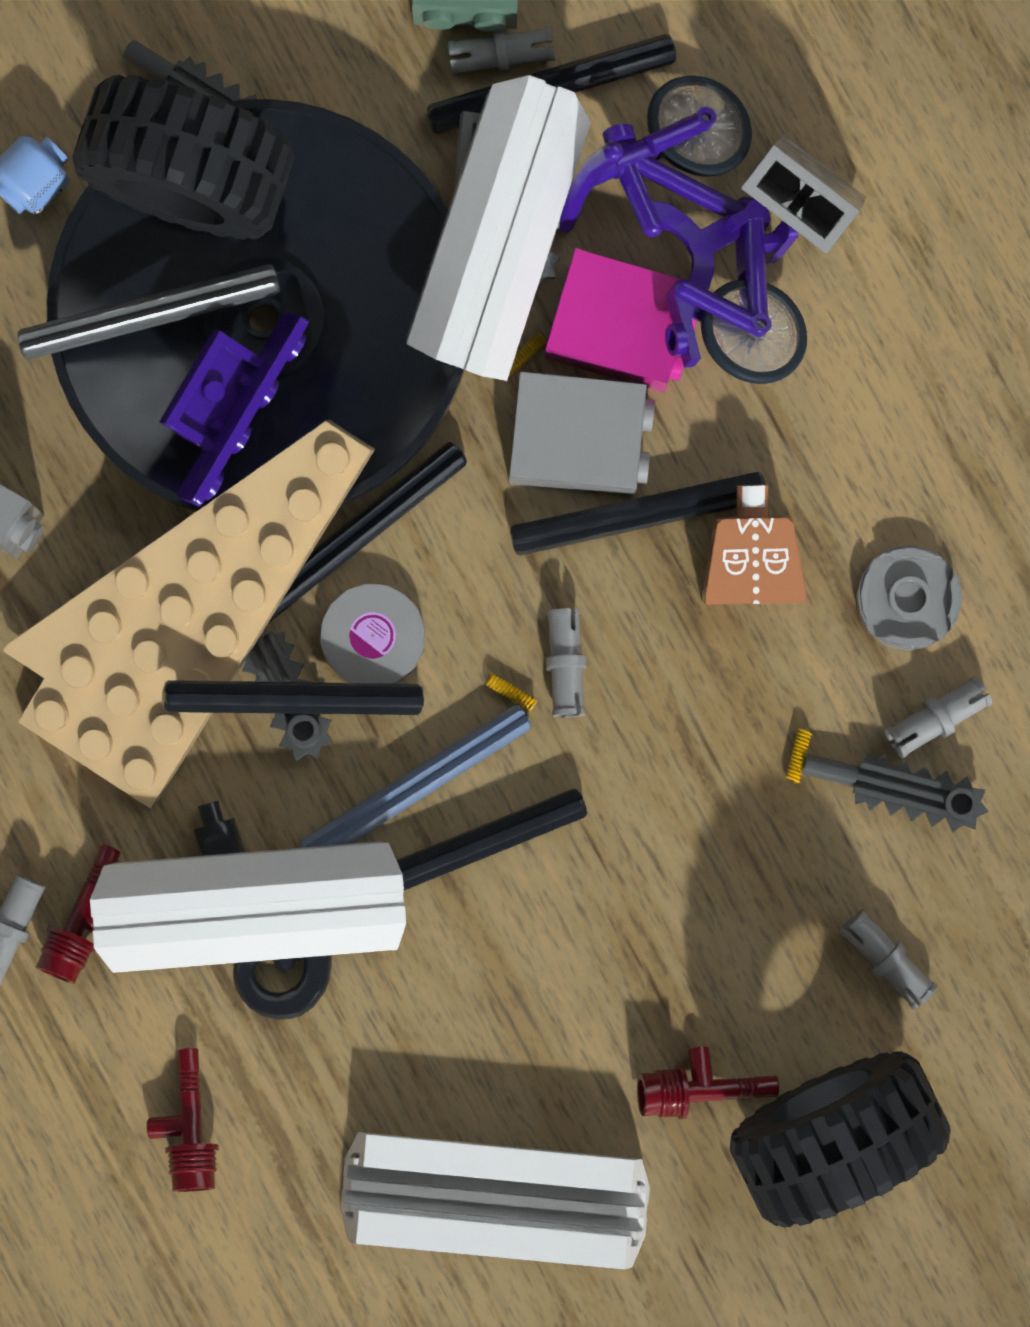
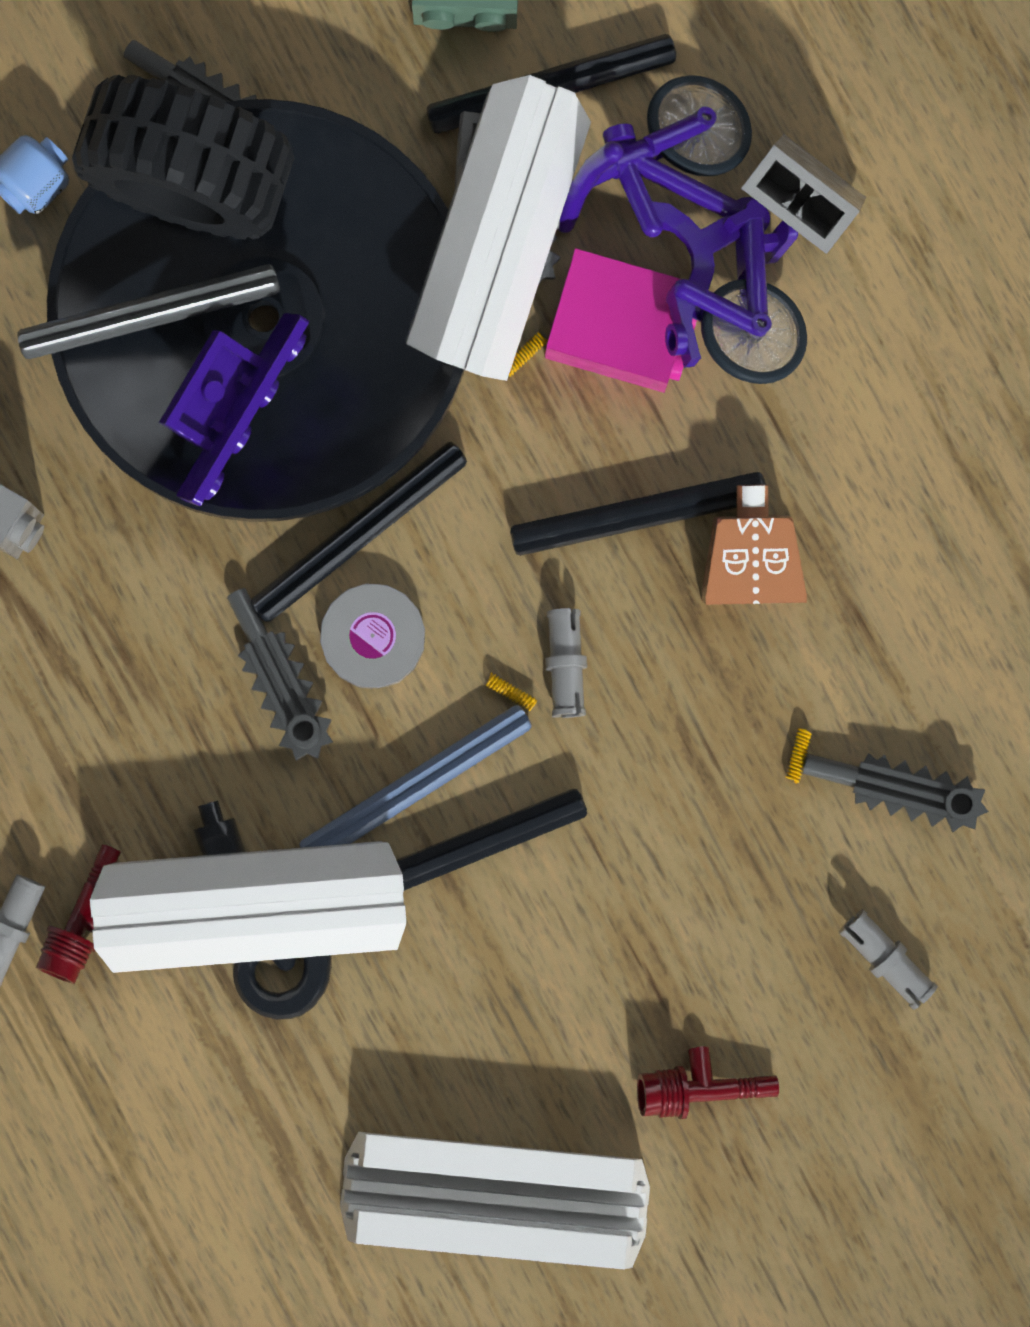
(181, 613): tan wing -> none
(192, 1162): dark red piece -> none
(292, 697): black axle -> none
(501, 51): light grey pin -> none
(580, 434): light grey brick -> none
(840, 1139): black tyre -> none
(908, 598): light grey tile -> none
(938, 717): light grey pin -> none

